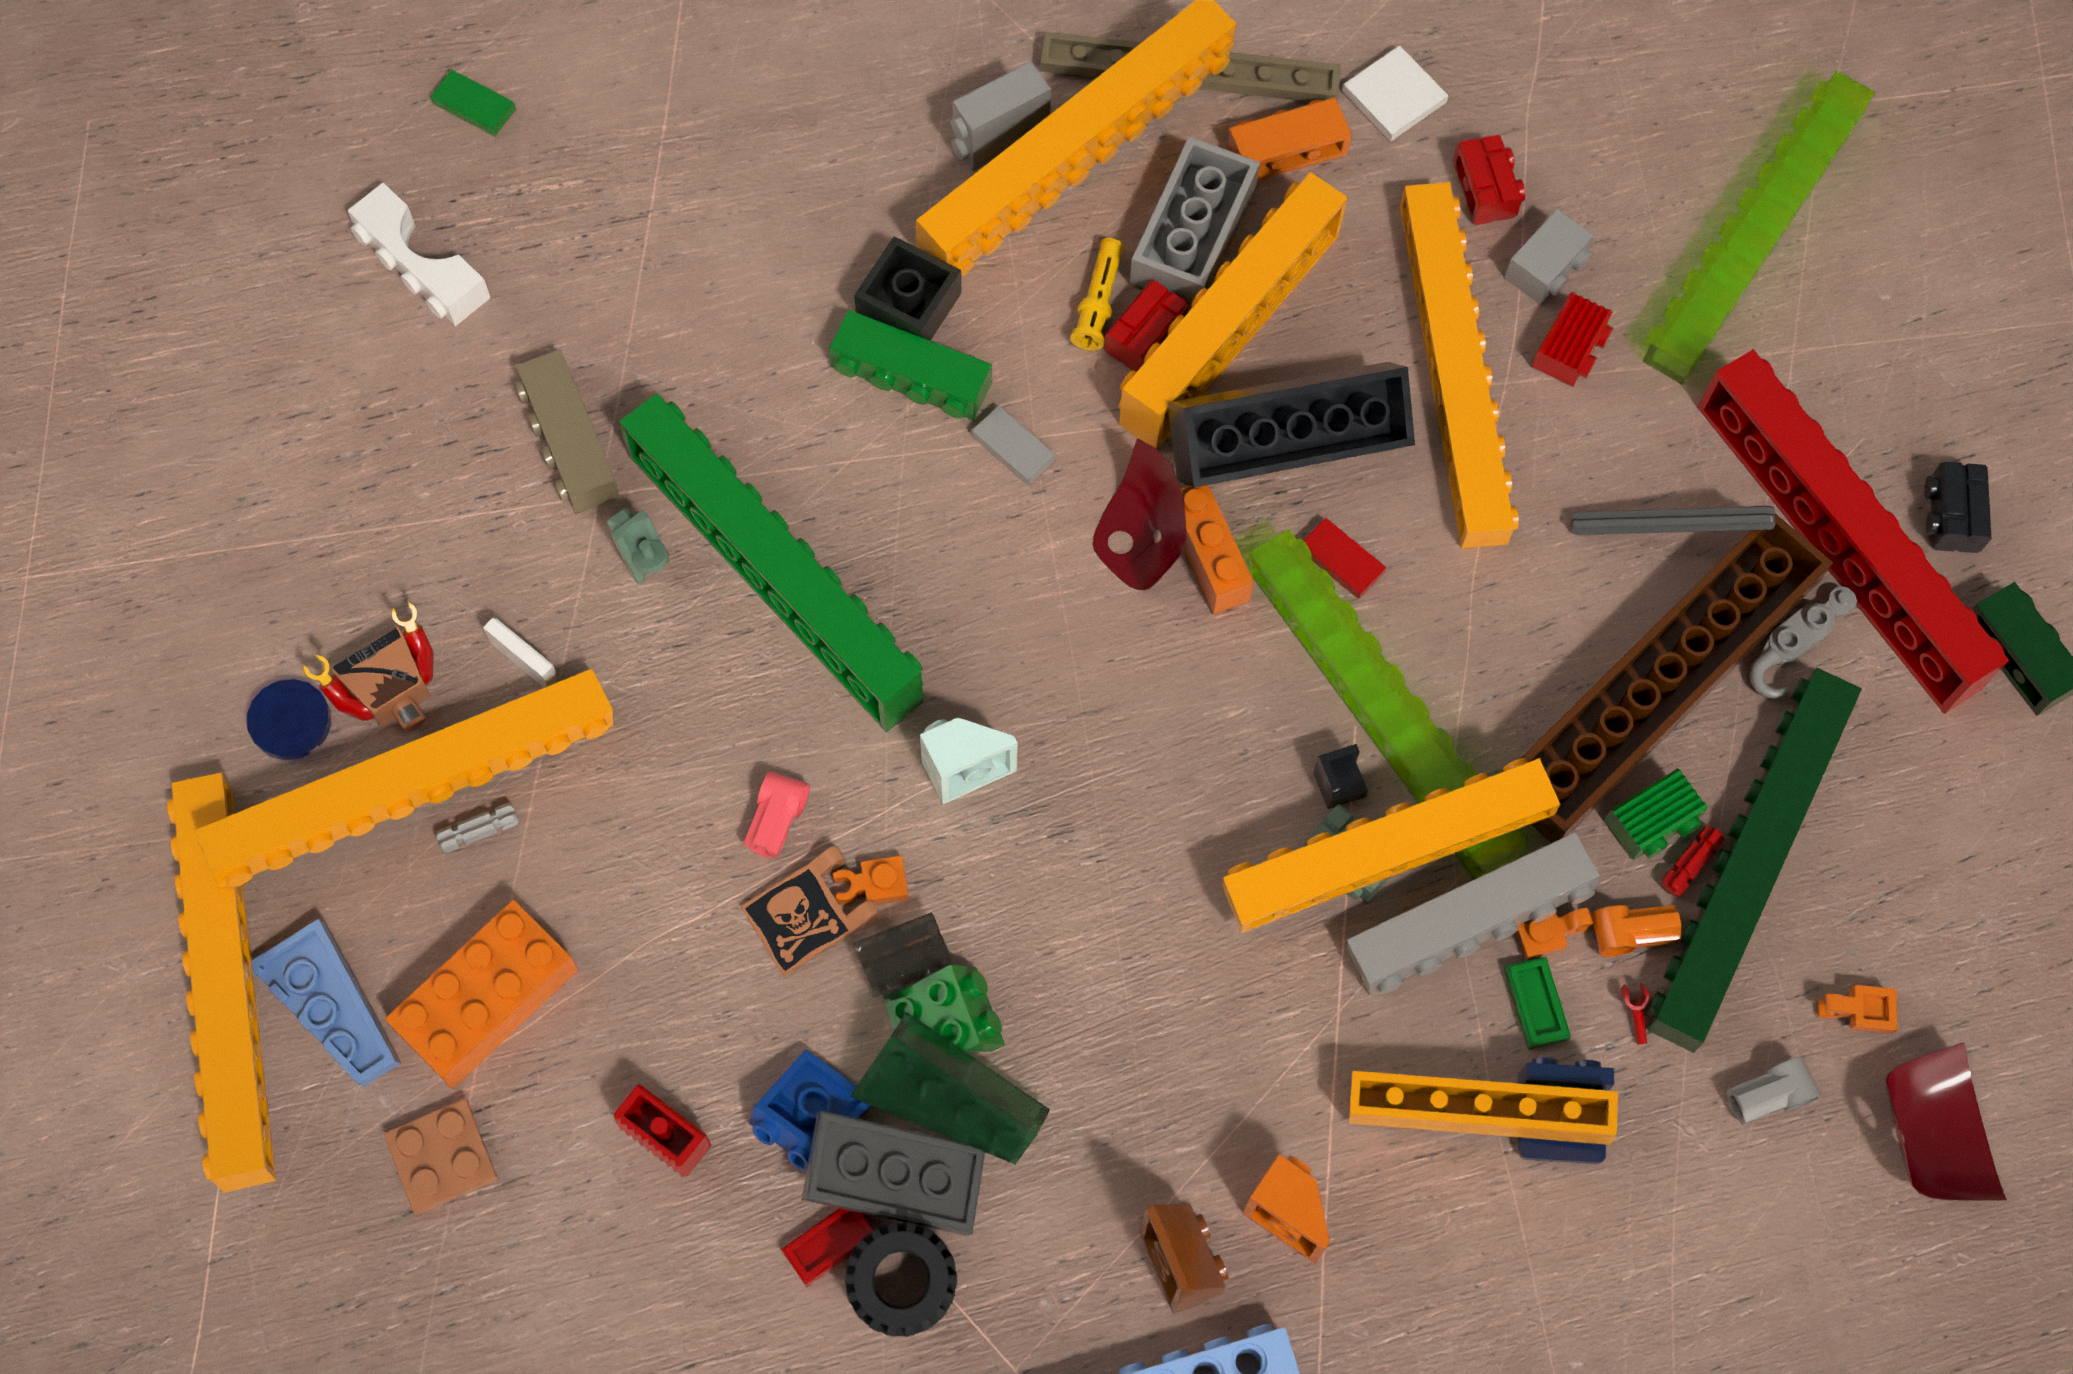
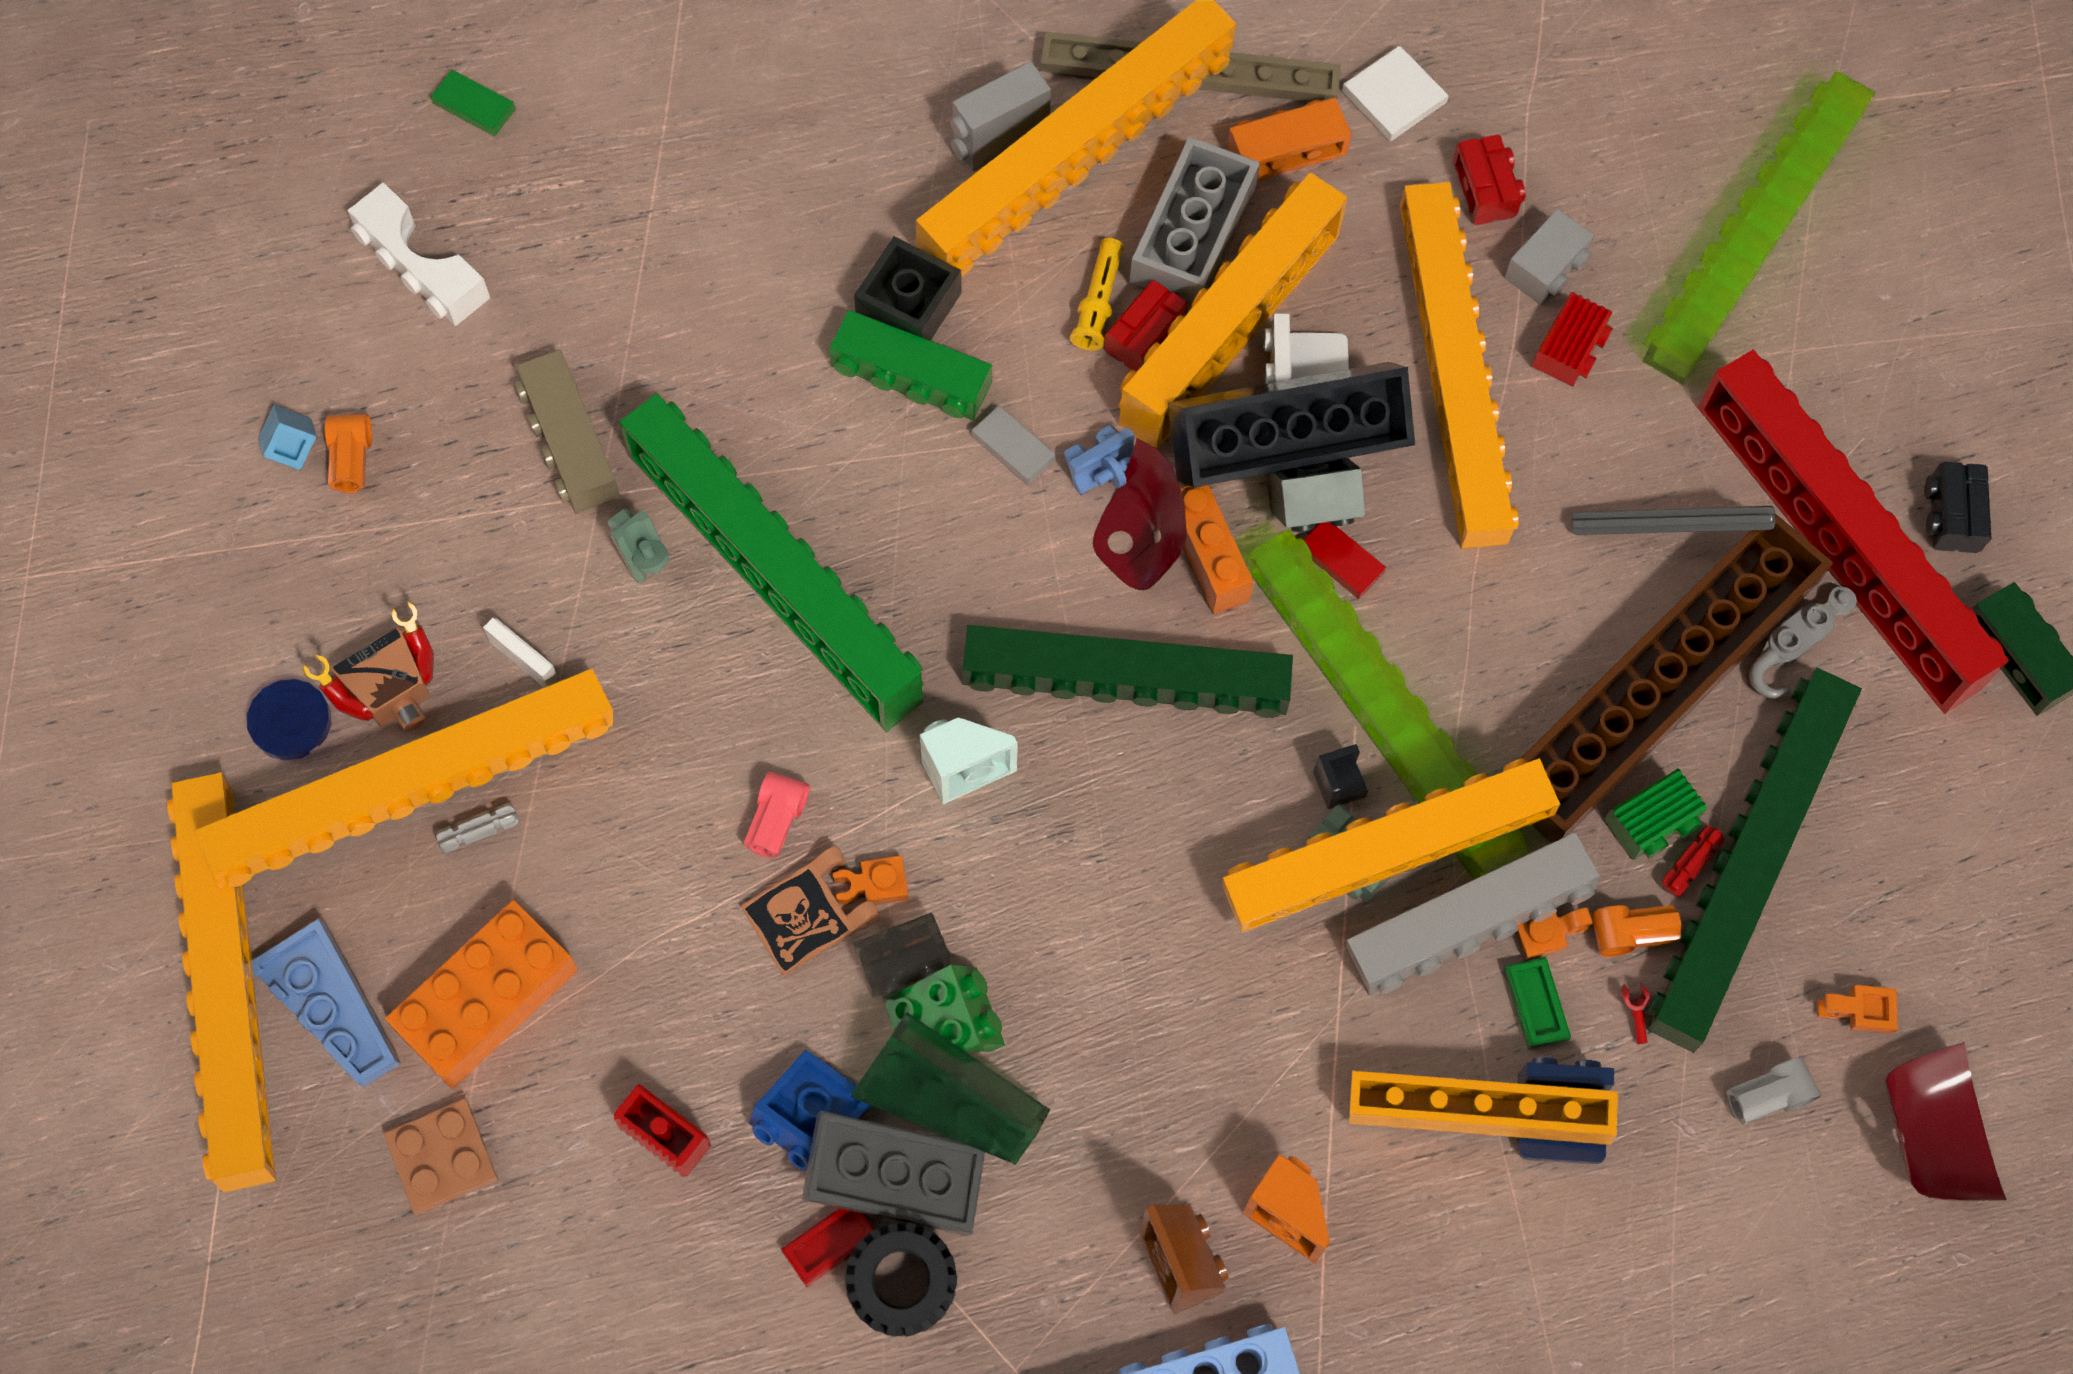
(287, 437): none -> dark azure panel
(347, 442): none -> orange piece
(1103, 462): none -> medium blue hips
(1127, 671): none -> dark green brick
(1301, 353): none -> white bracket
(1317, 495): none -> brick

